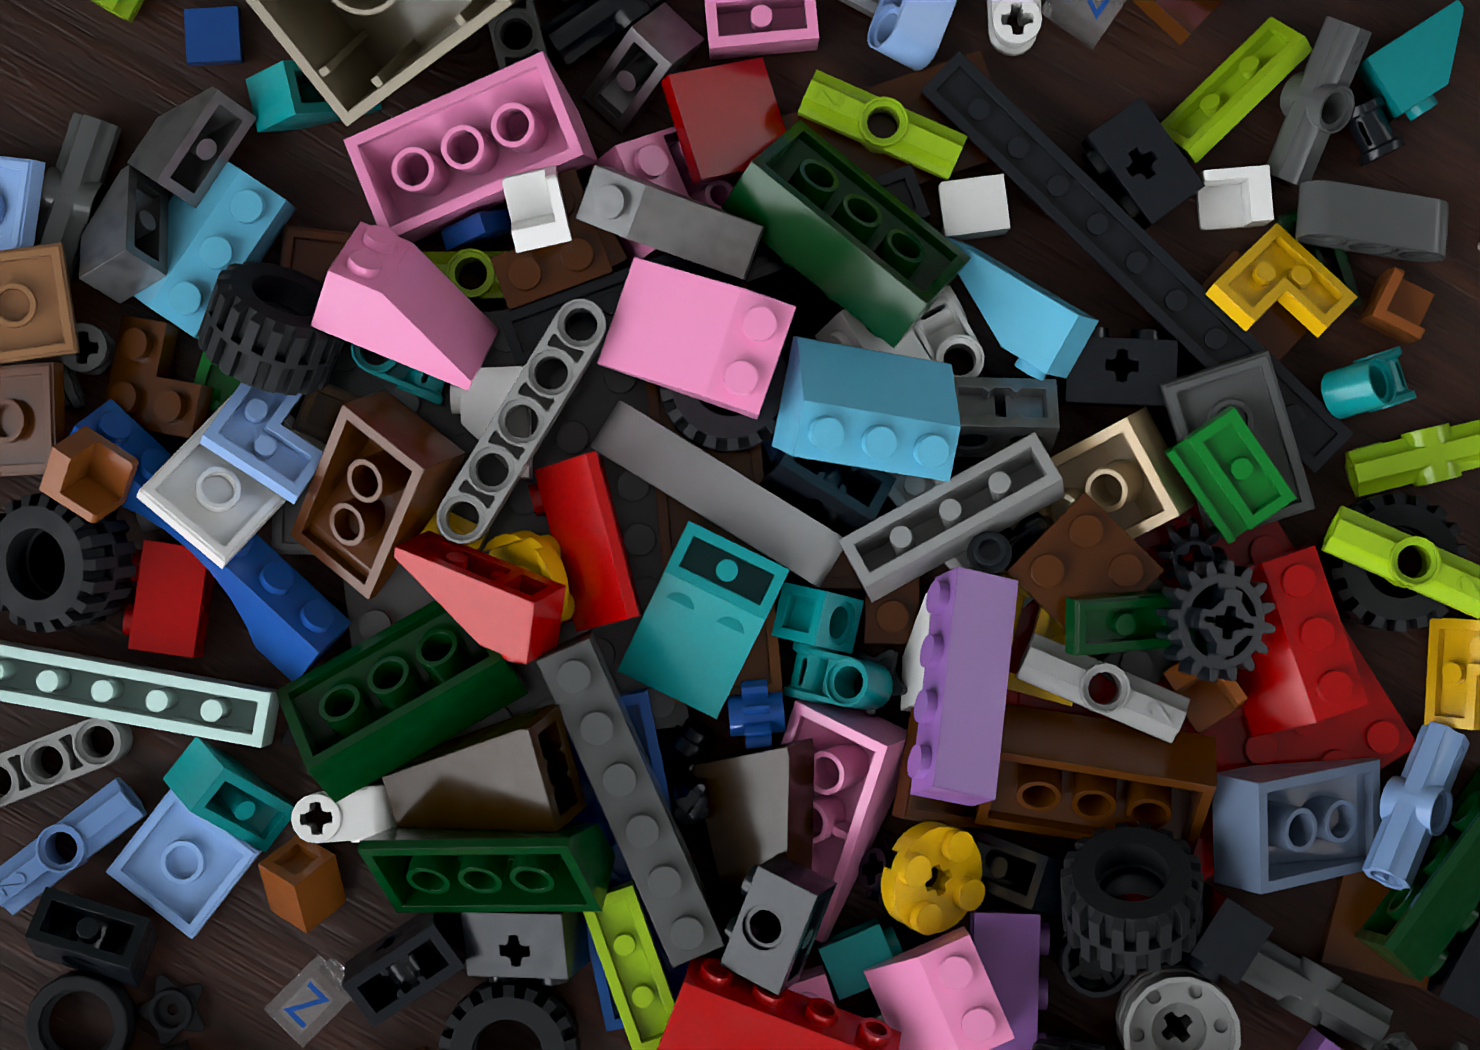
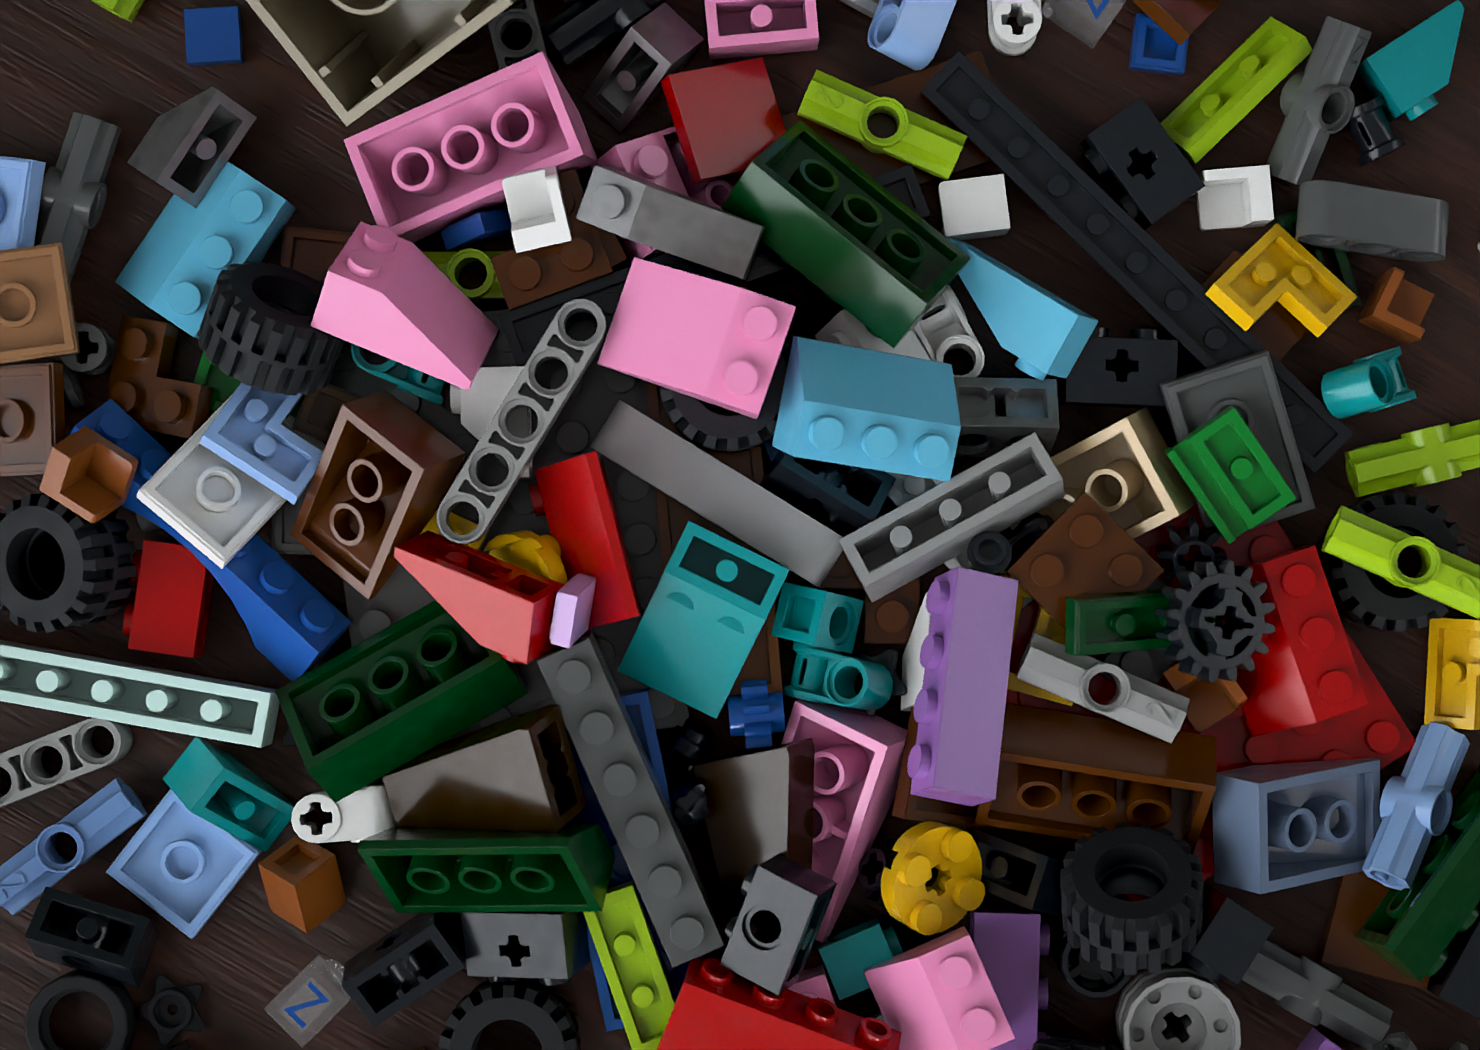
(126, 237): flat silver slope -> none
(288, 100): teal slope -> none
(572, 610): none -> lavender tile
(1155, 50): none -> blue tile

